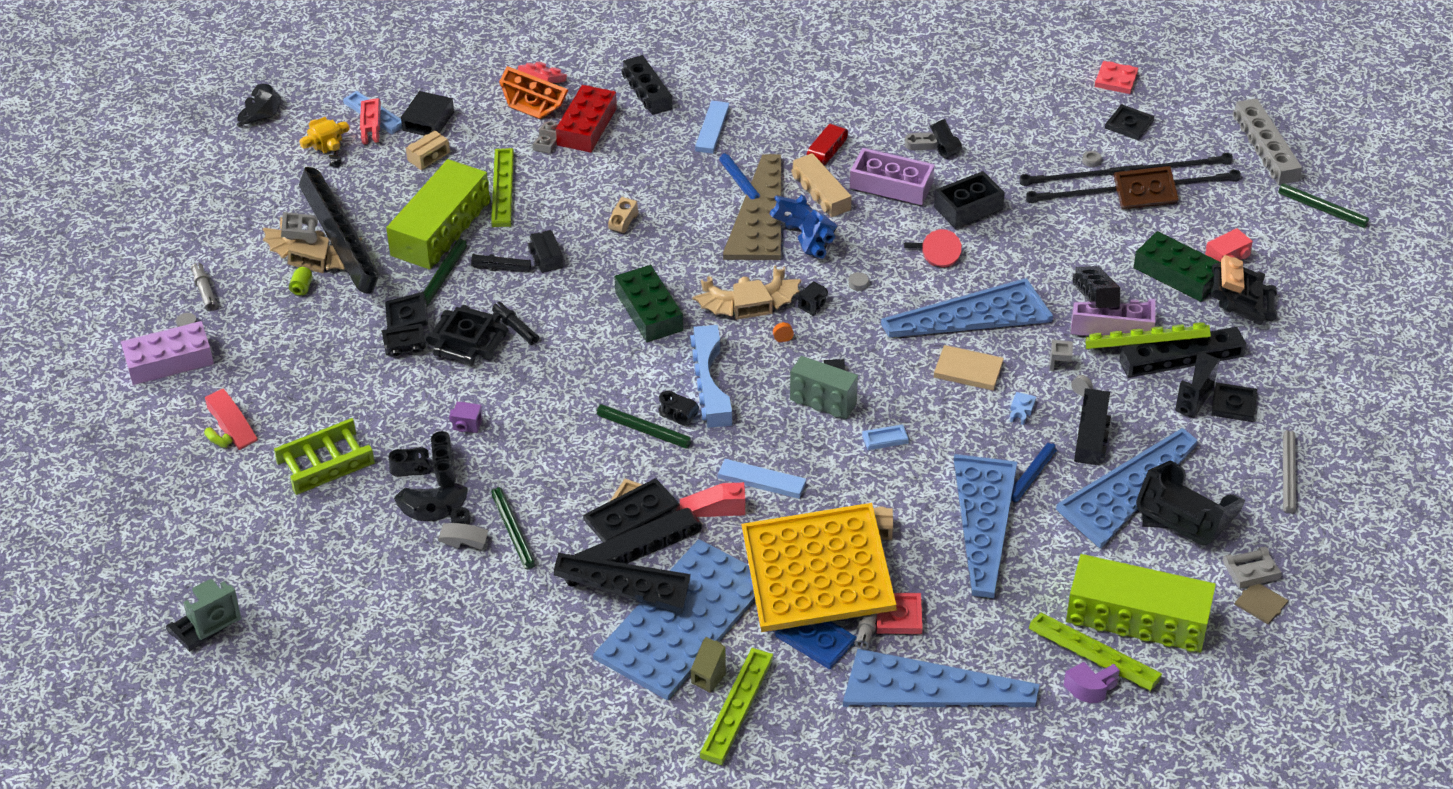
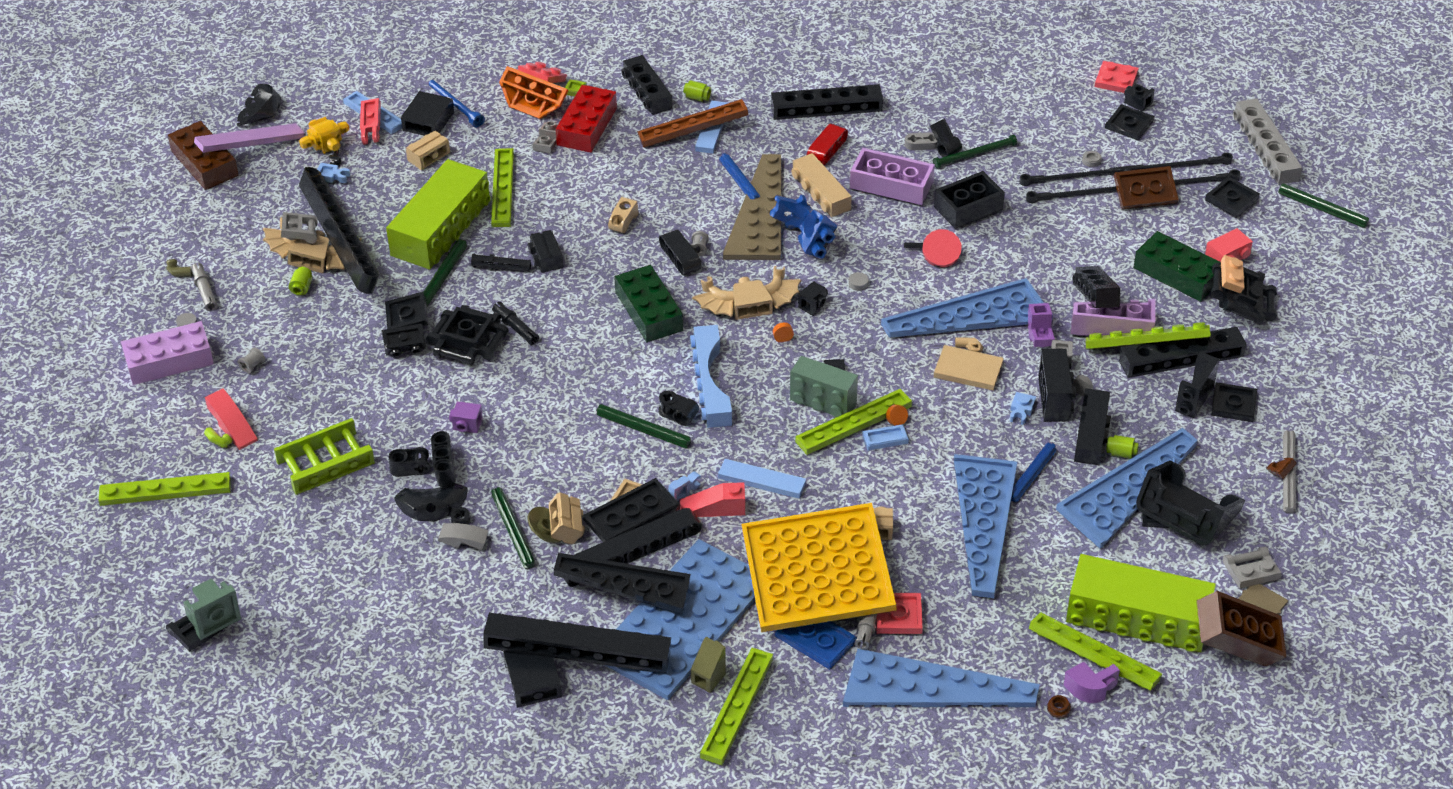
(164, 488): none -> lime plate
(176, 270): none -> olive arm
(207, 167): none -> reddish brown brick
(249, 137): none -> lavender tile
(251, 360): none -> light grey bush
(332, 172): none -> light blue plate
(475, 118): none -> blue piece
(532, 678): none -> black panel
(539, 523): none -> olive dish
(566, 518): none -> tan brick
(573, 86): none -> lime tile
(577, 642): none -> black brick
(680, 252): none -> black beam
(681, 487): none -> light blue plate
(692, 123): none -> dark orange plate
(697, 91): none -> lime brick
(702, 249): none -> light grey bush
(826, 102): none -> black brick
(850, 422): none -> lime plate
(896, 414): none -> orange tile
(970, 343): none -> tan arm
(1012, 140): none -> dark green bar
(1040, 324): none -> medium lavender brick
(1056, 385): none -> black brick
(1058, 701): none -> reddish brown plate
(1122, 446): none -> lime brick
(1139, 97): none -> black brick
(1232, 196): none -> black plate
(1241, 628): none -> reddish brown brick
(1282, 467): none -> reddish brown tile

